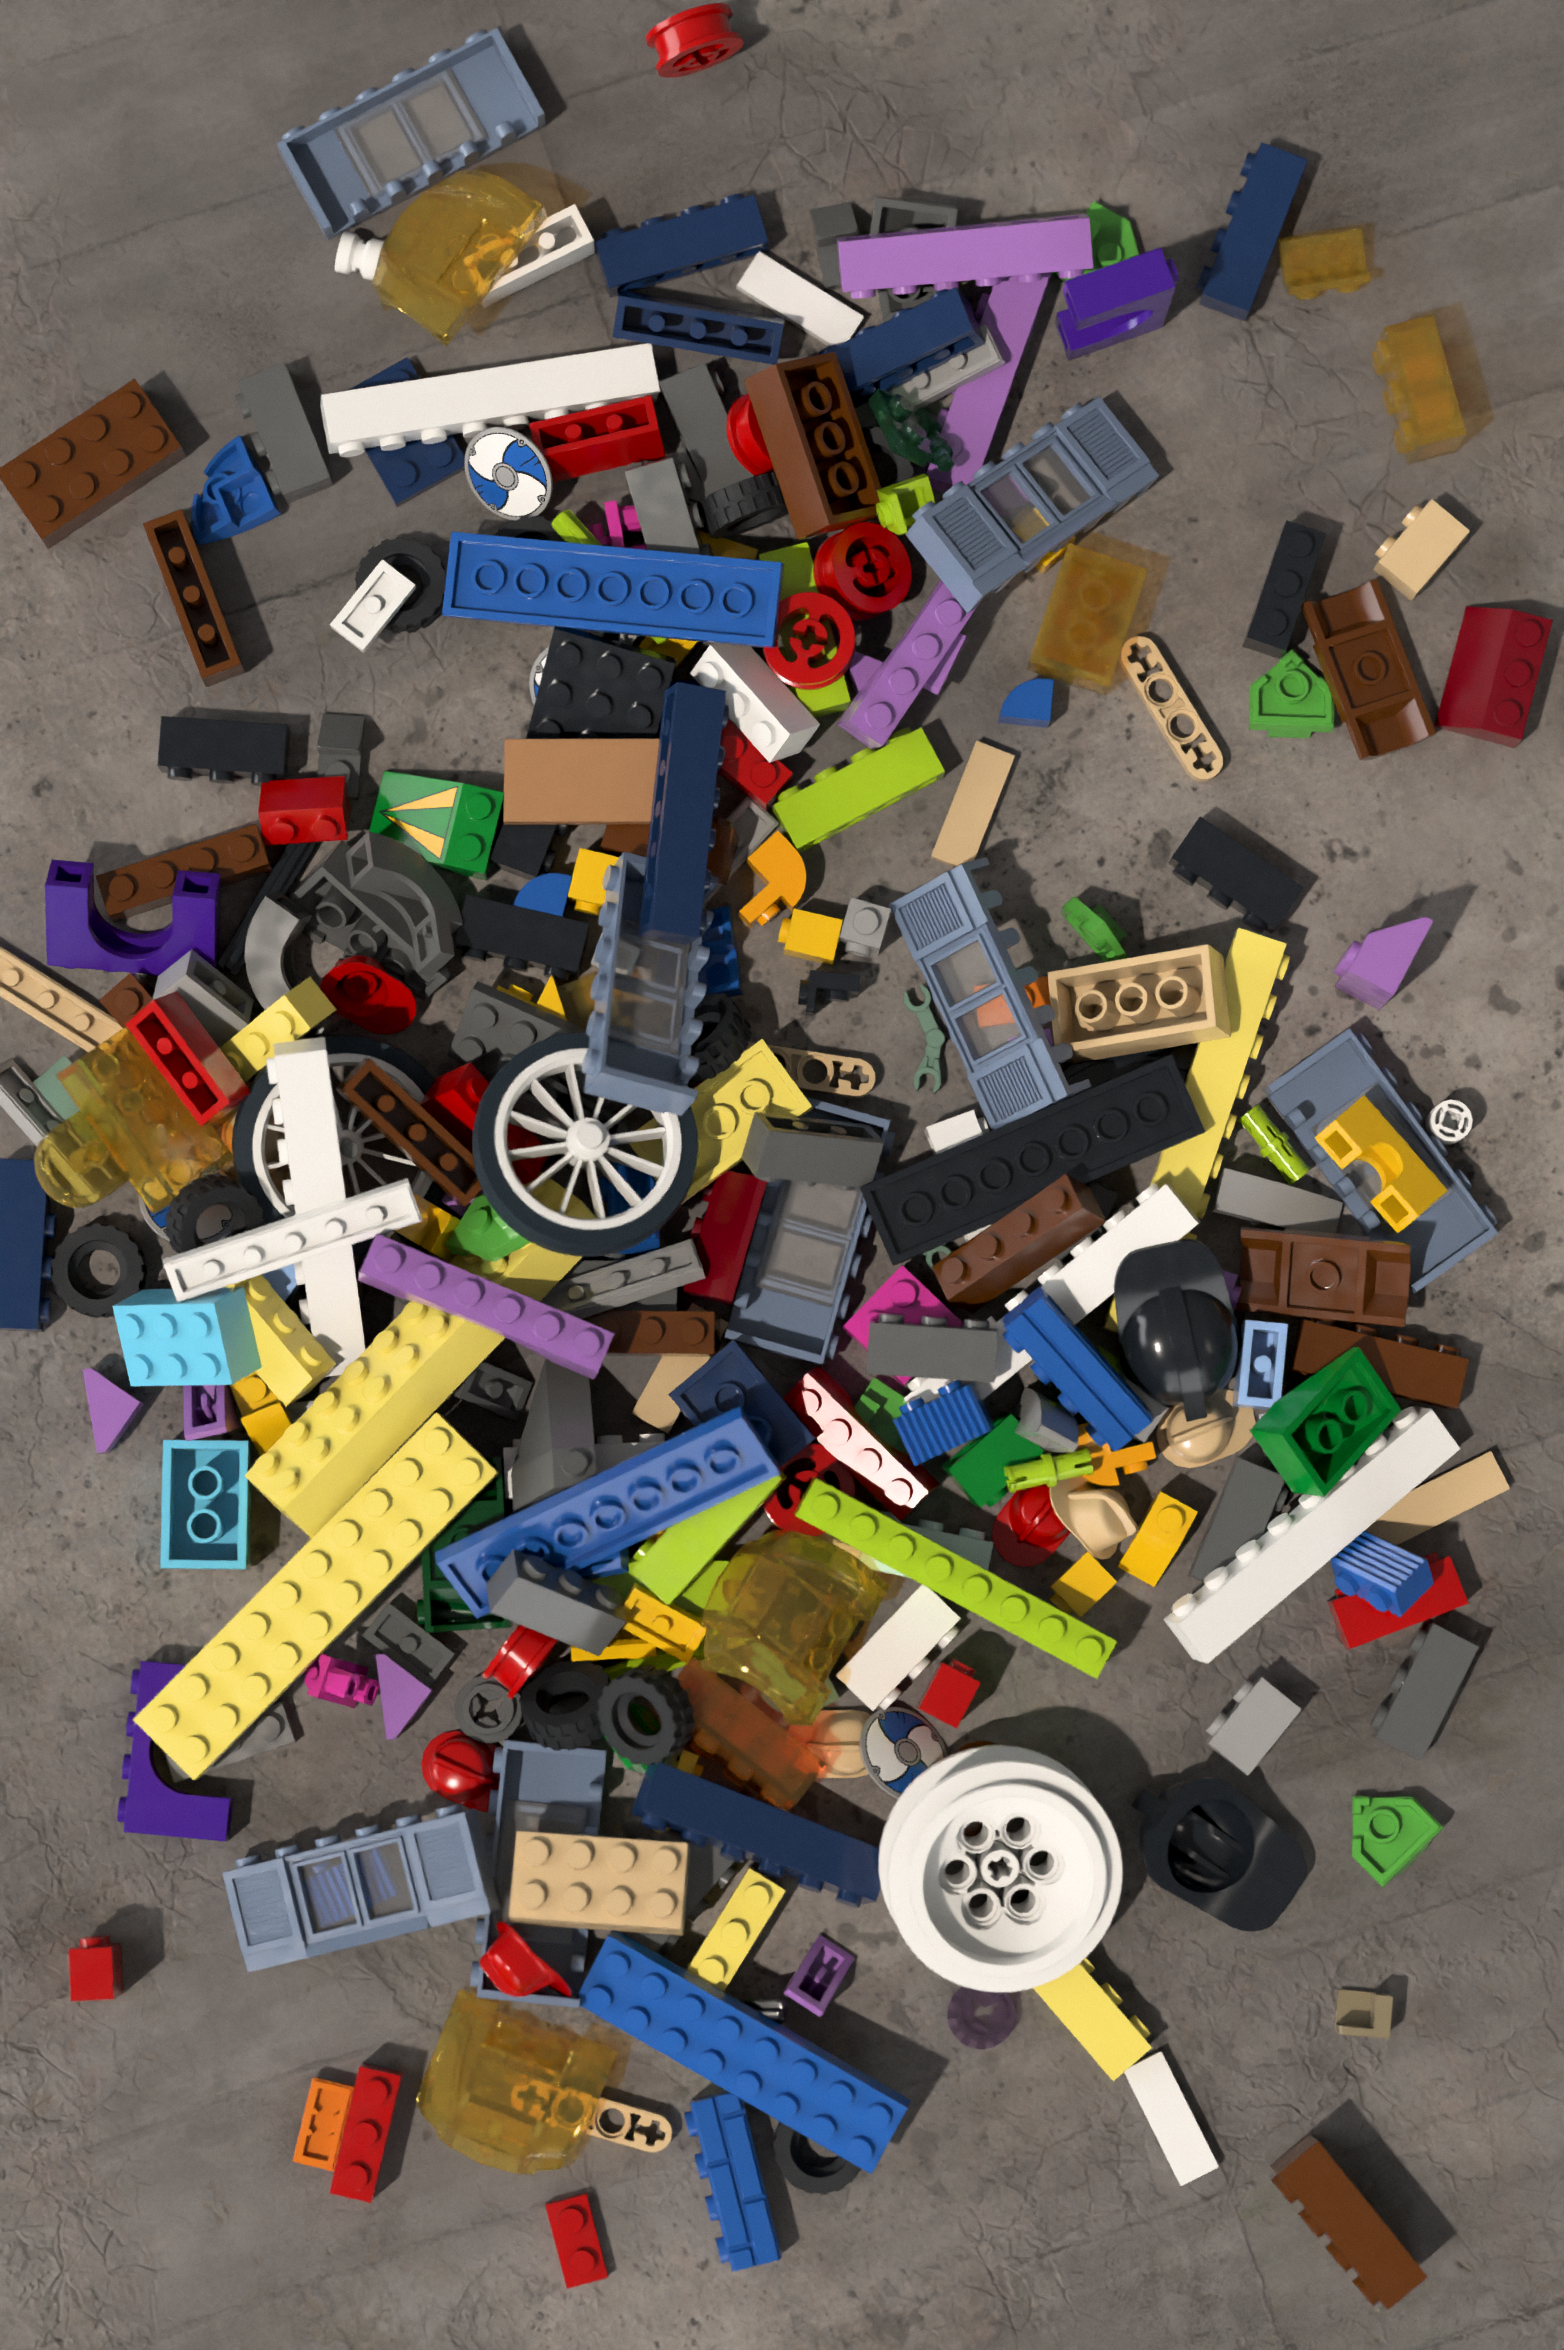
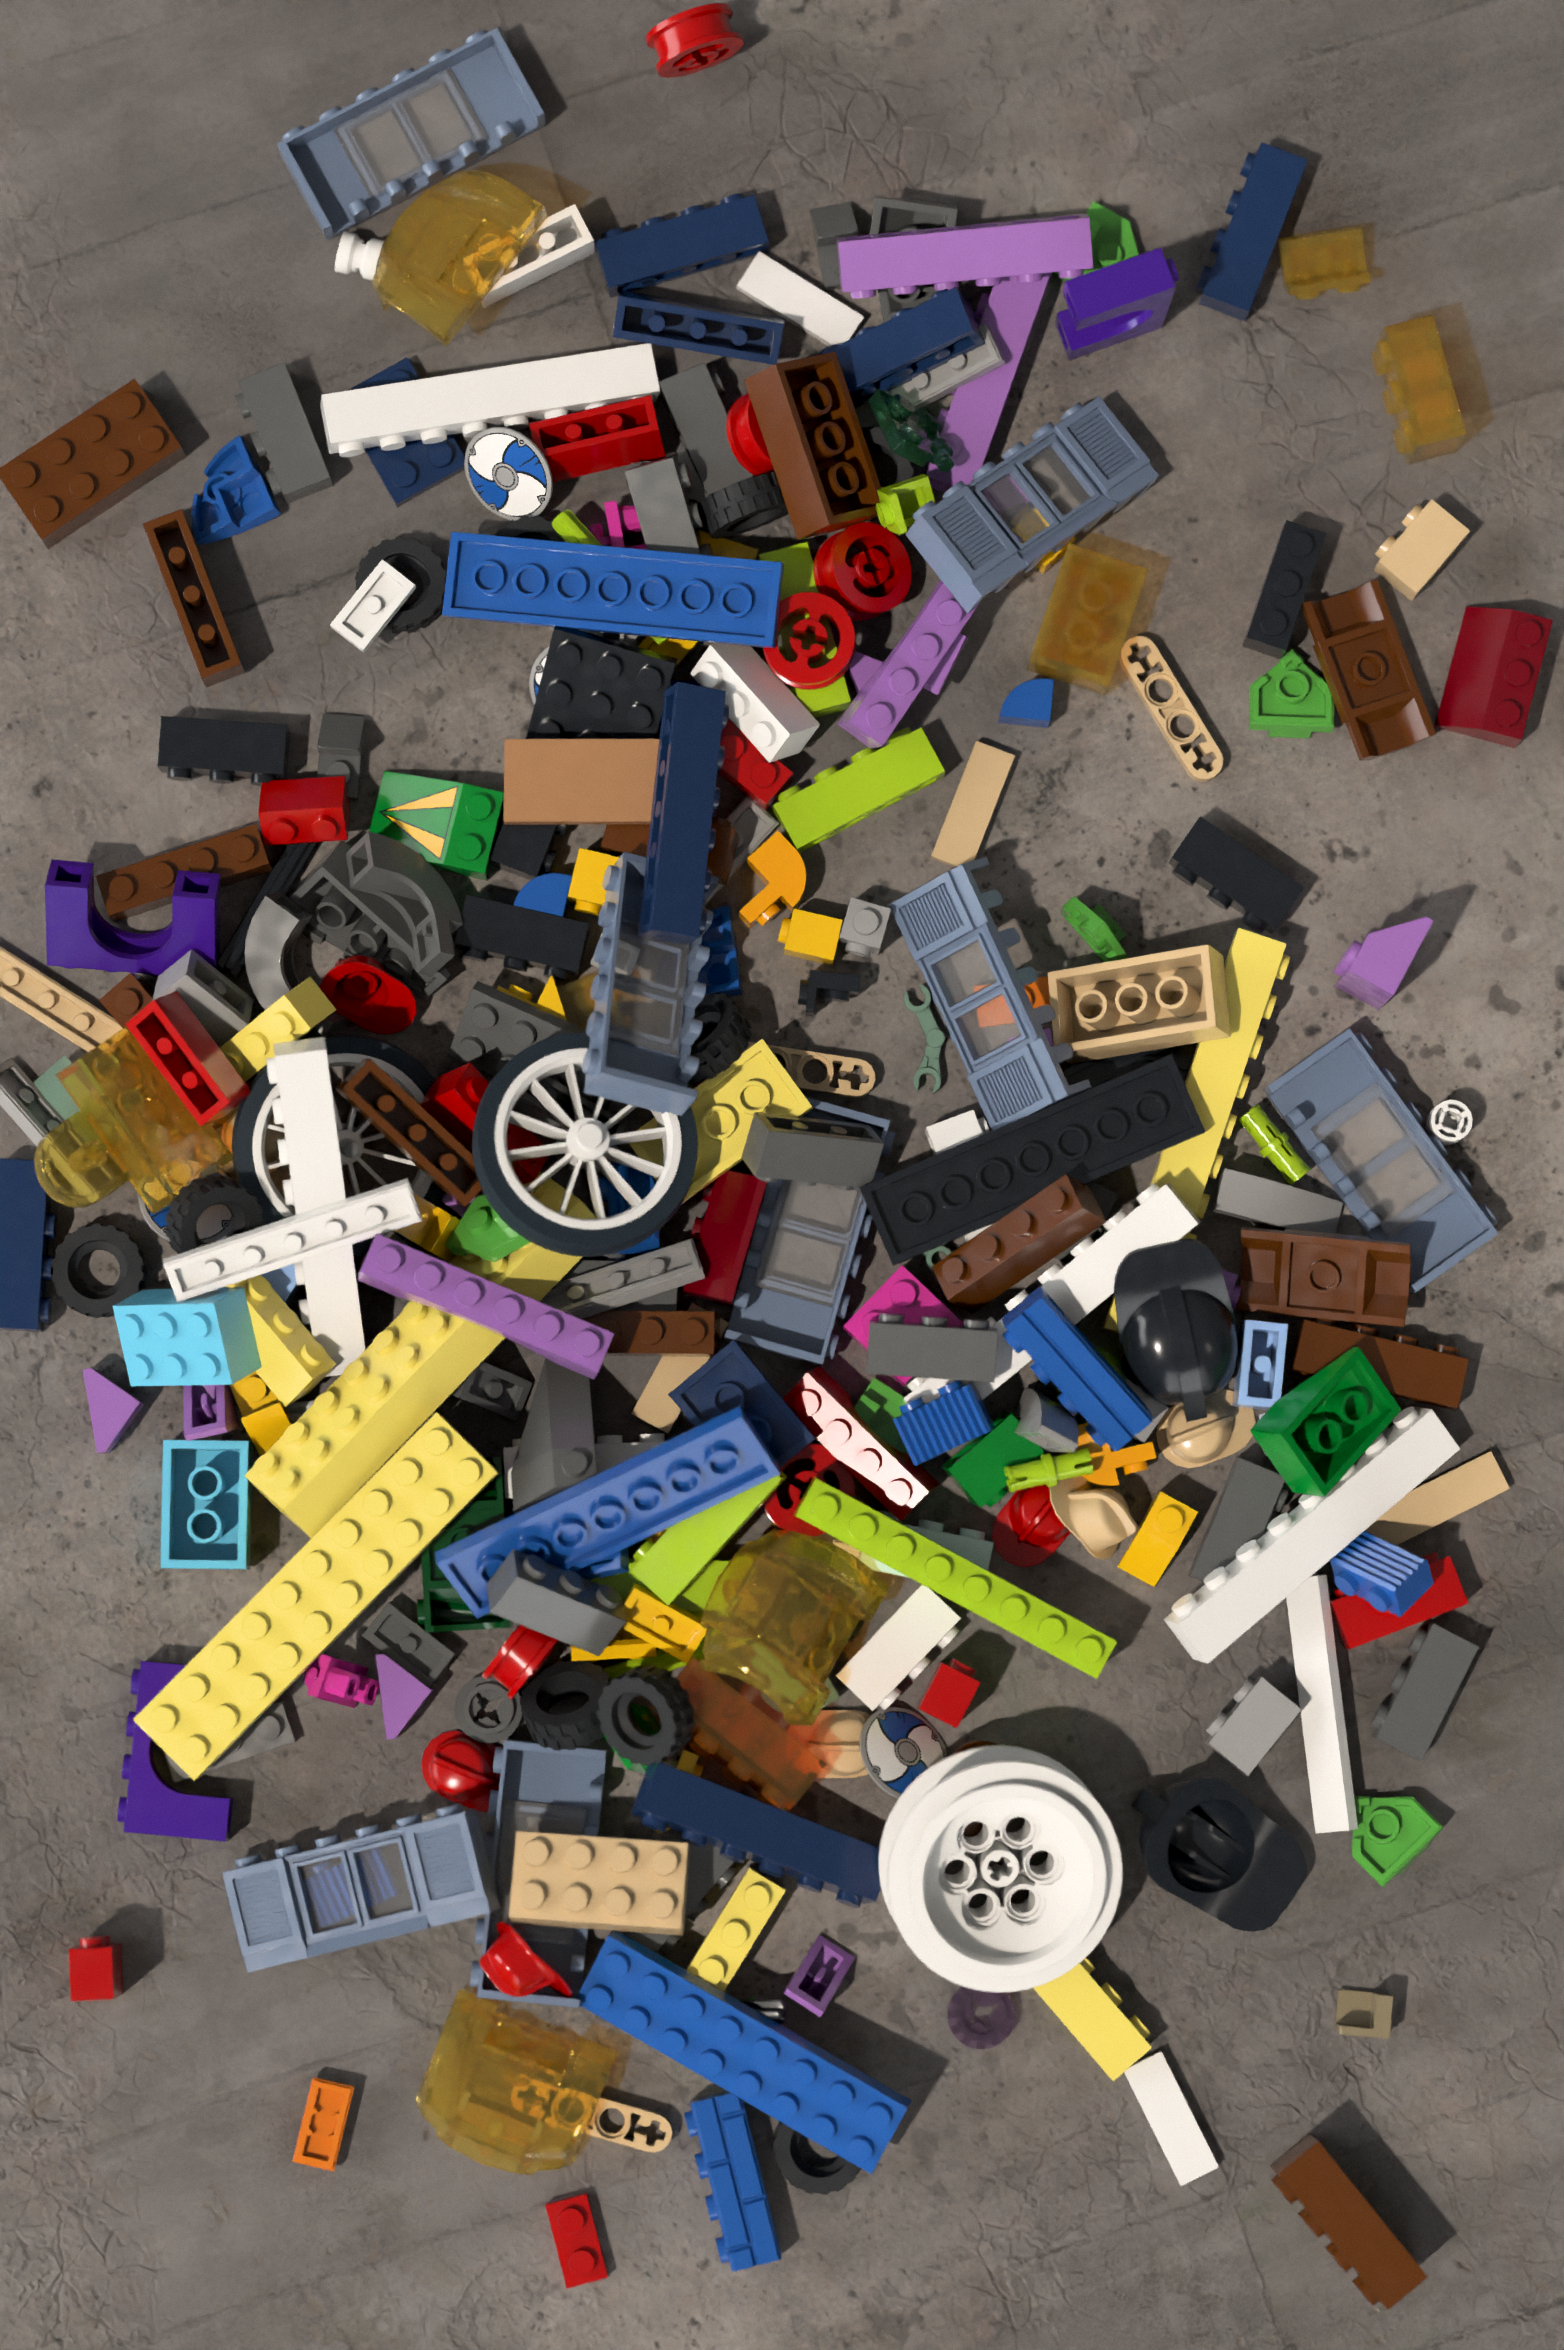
(366, 2132): red brick -> none
(1081, 1586): yellow brick -> none
(1321, 1707): none -> white tile
(1406, 1181): yellow arch -> none

